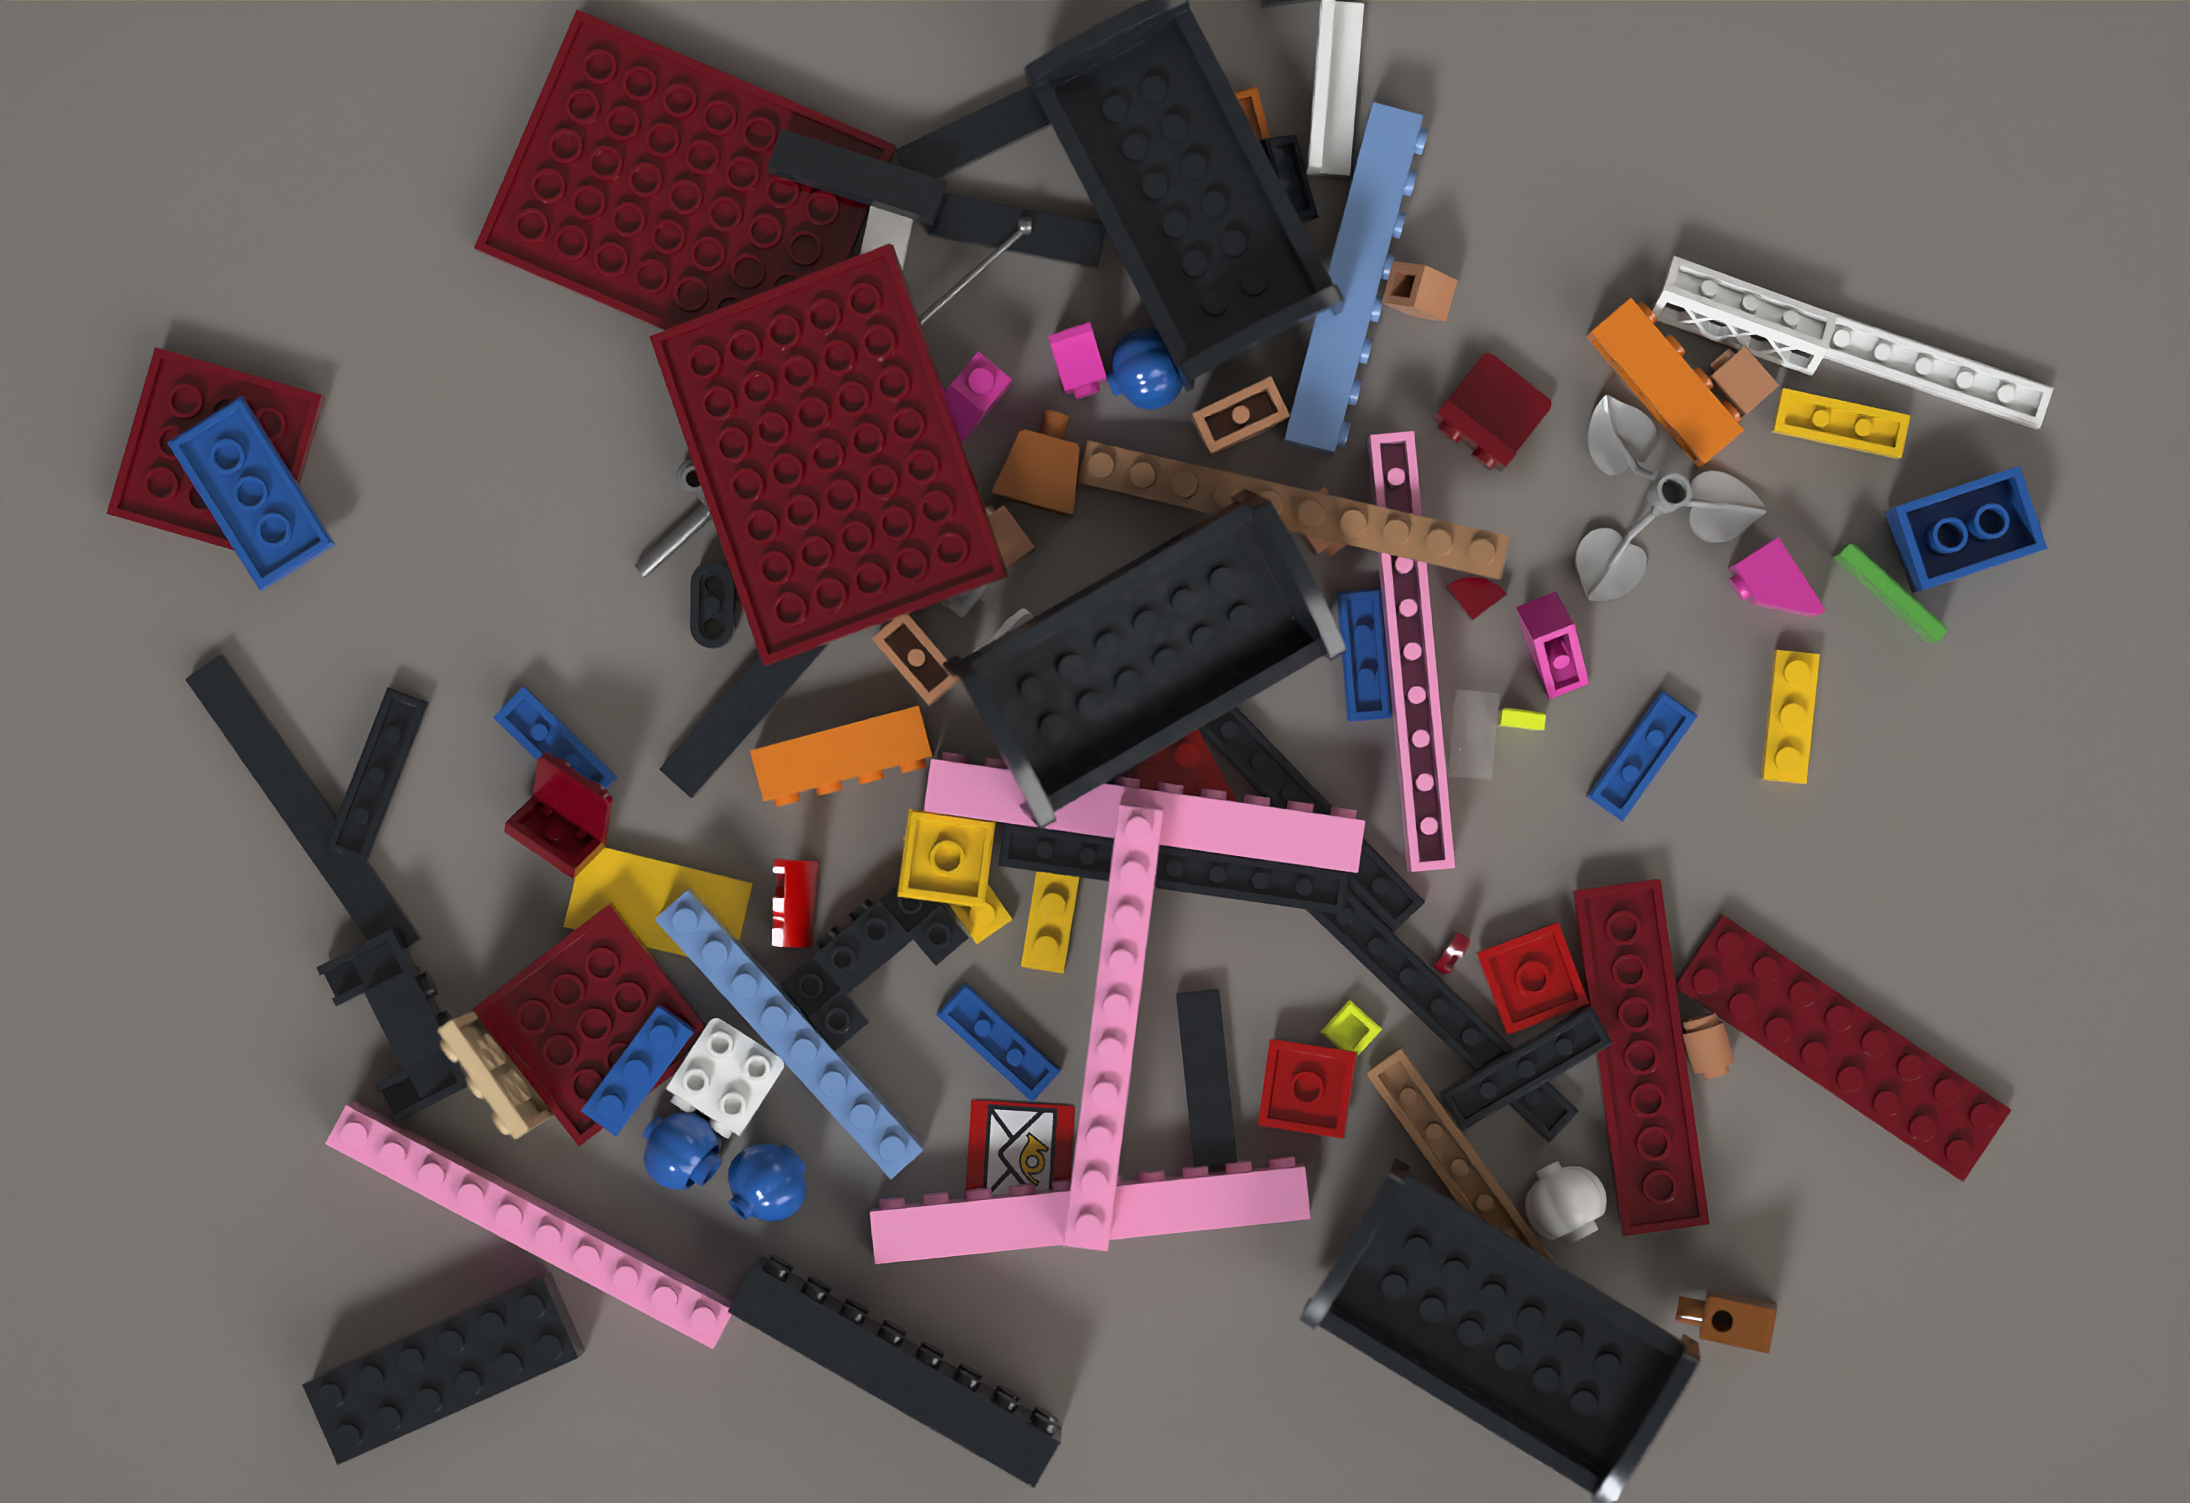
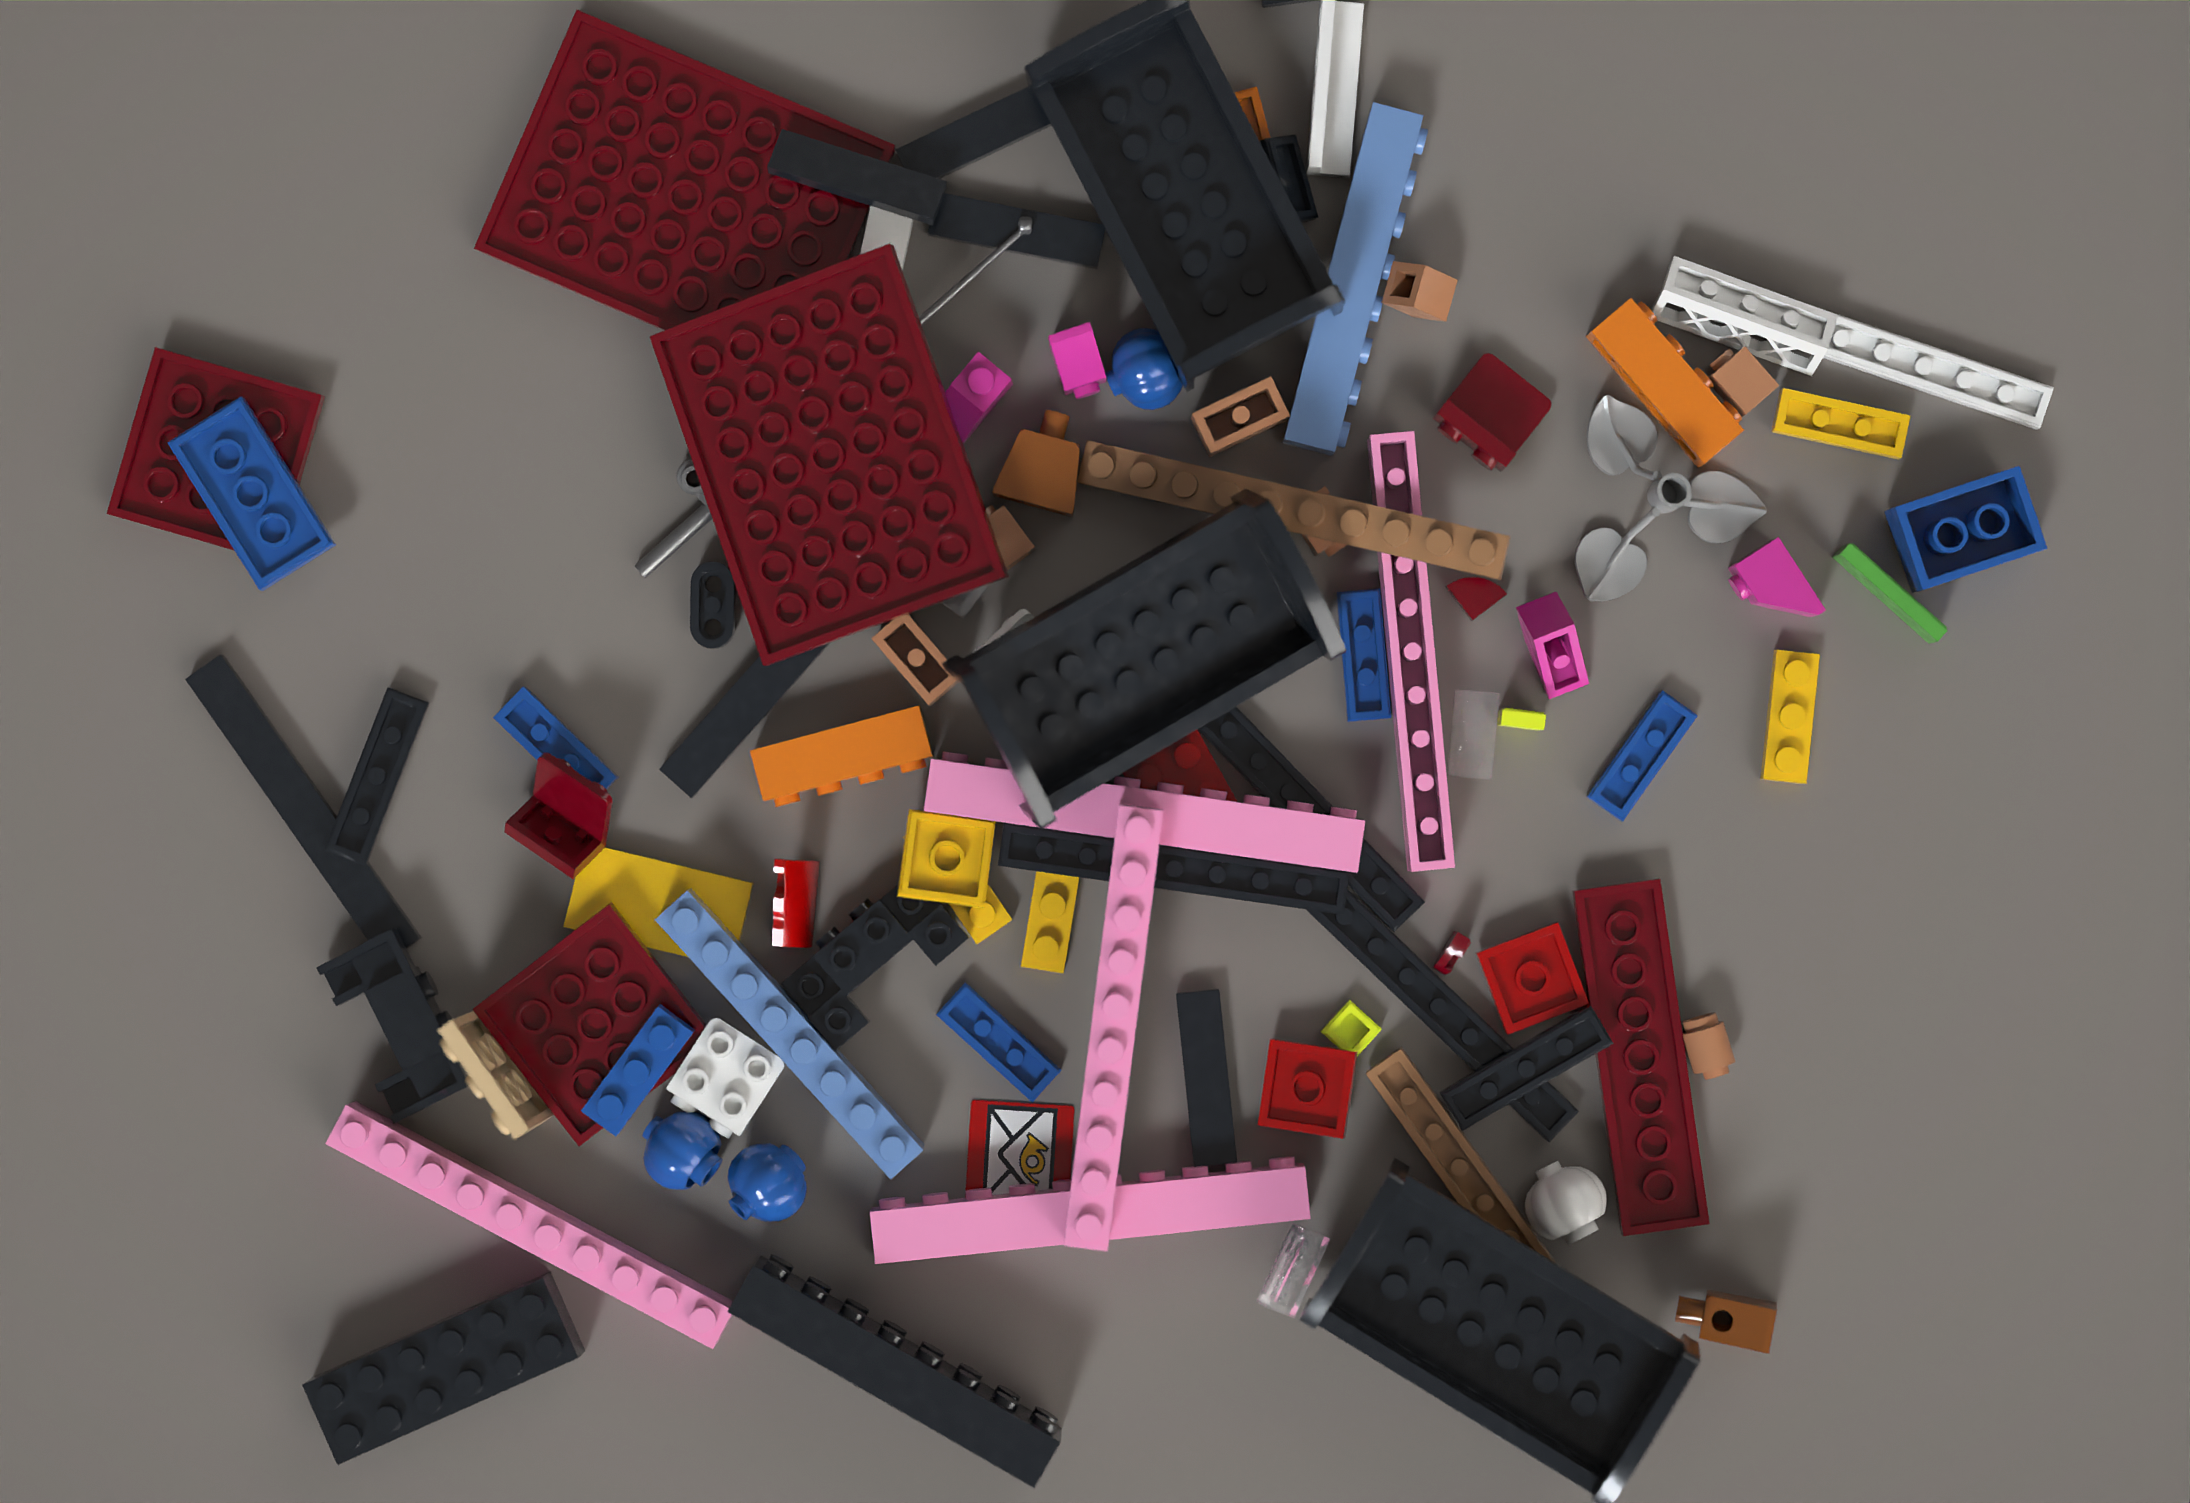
(1293, 1270): none -> clear plate
(1842, 1048): dark red plate -> none

